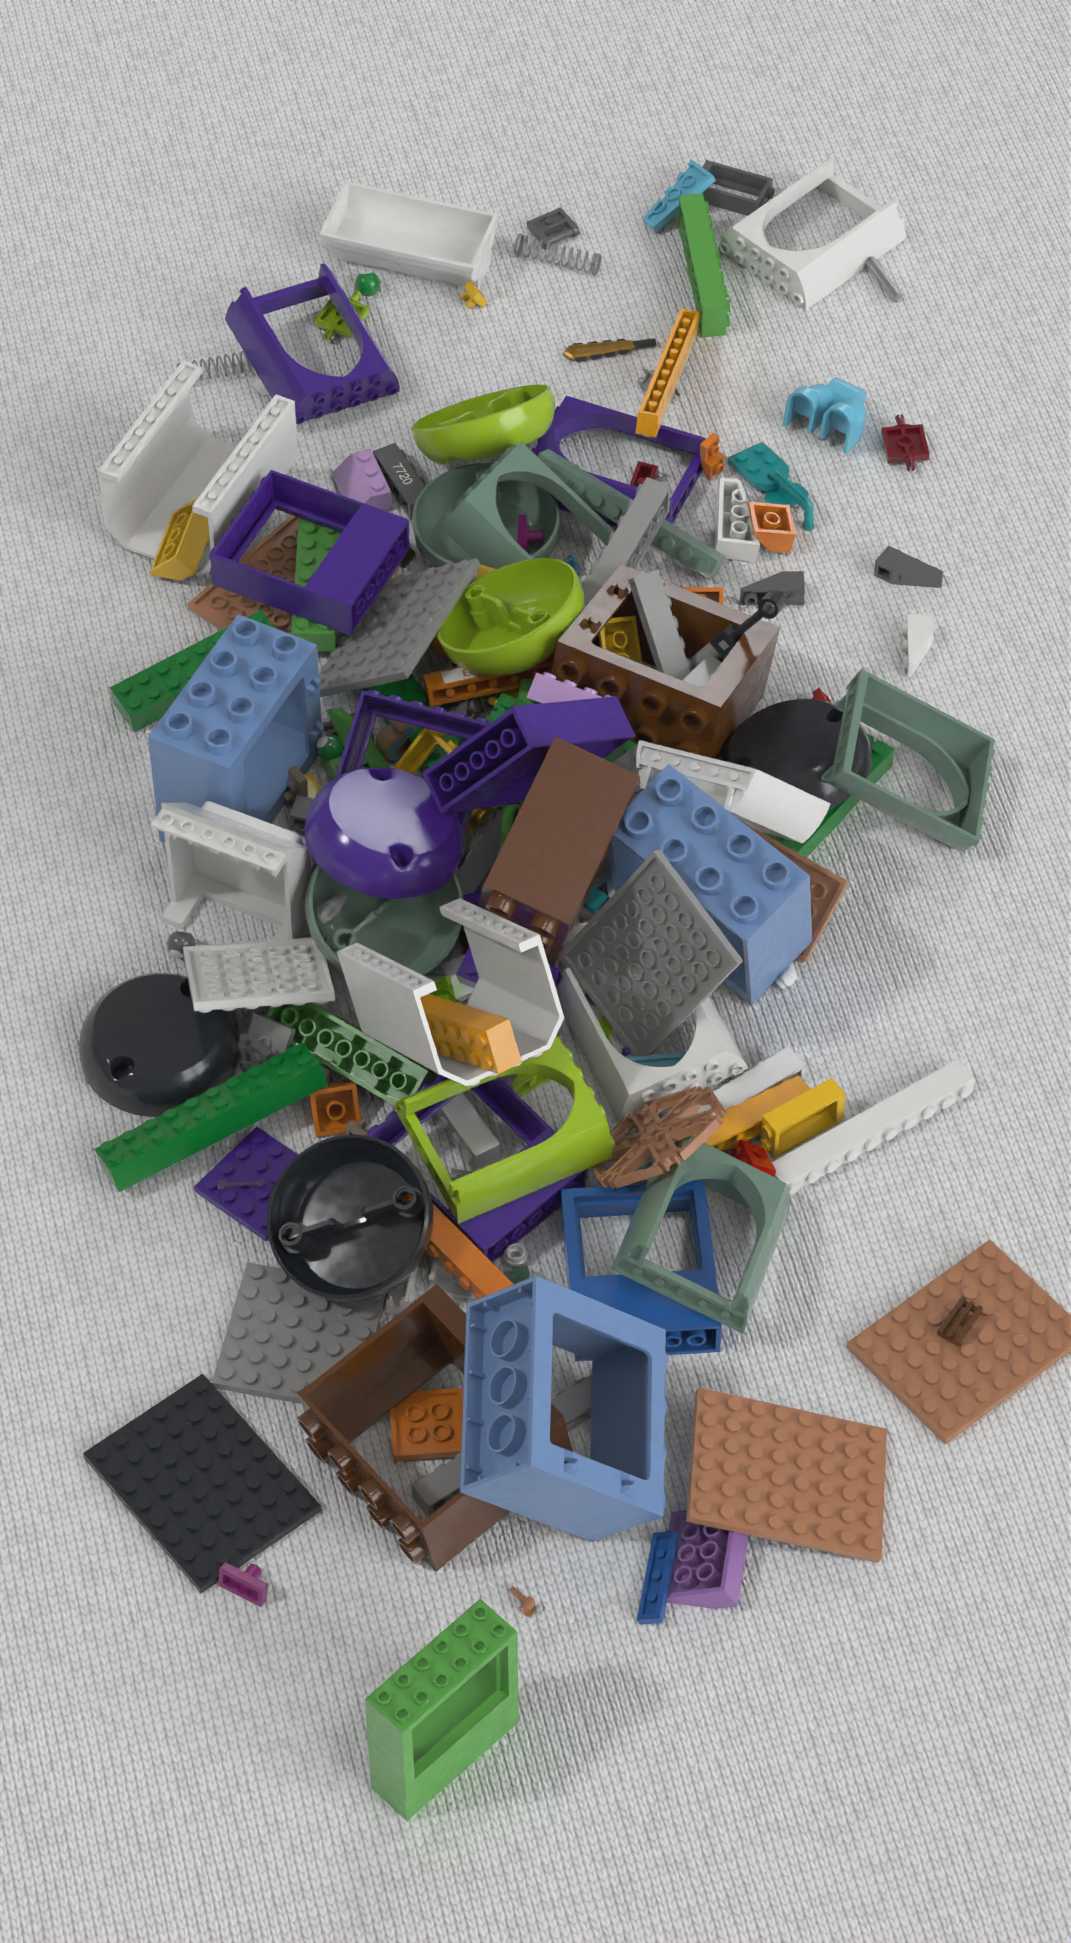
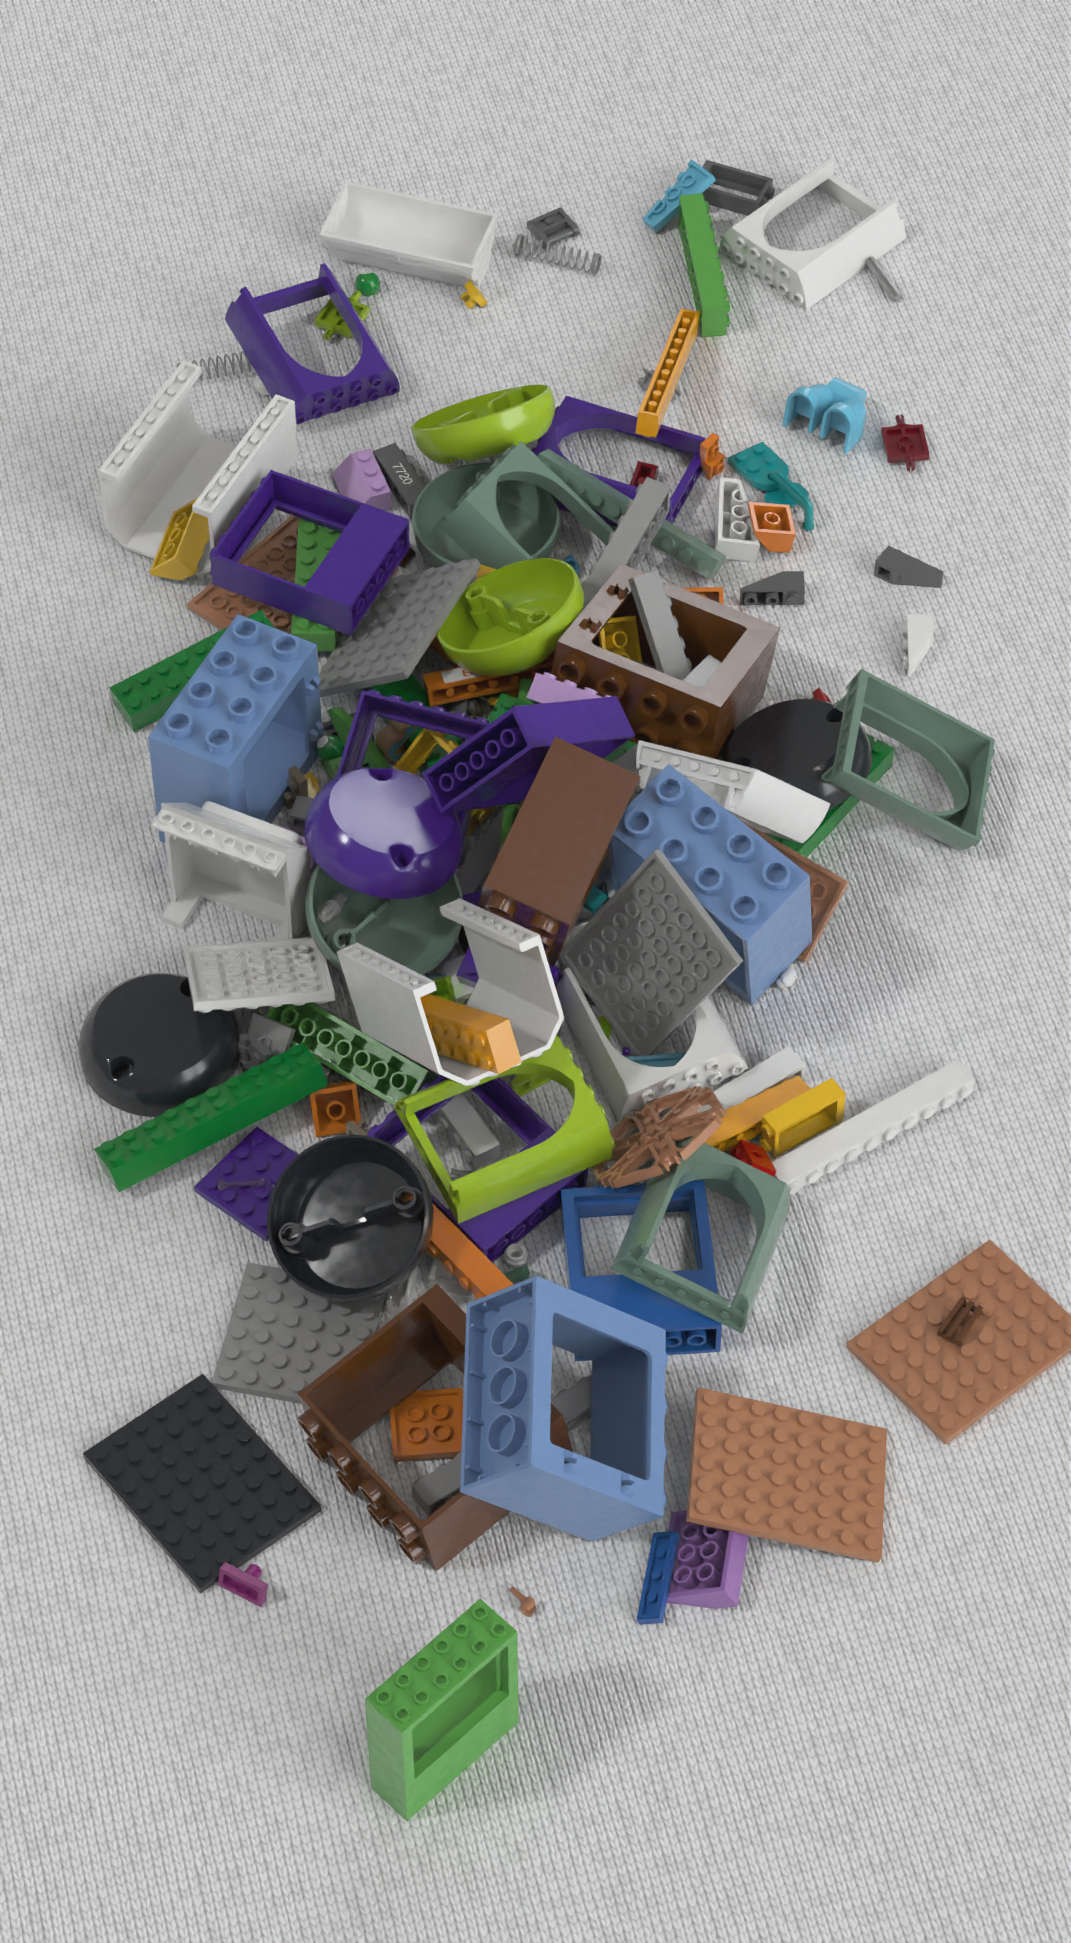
(177, 941): dark grey piece -> none
(525, 535): magenta tile -> none
(594, 350): pearl gold sword -> none
(725, 640): black piece -> none

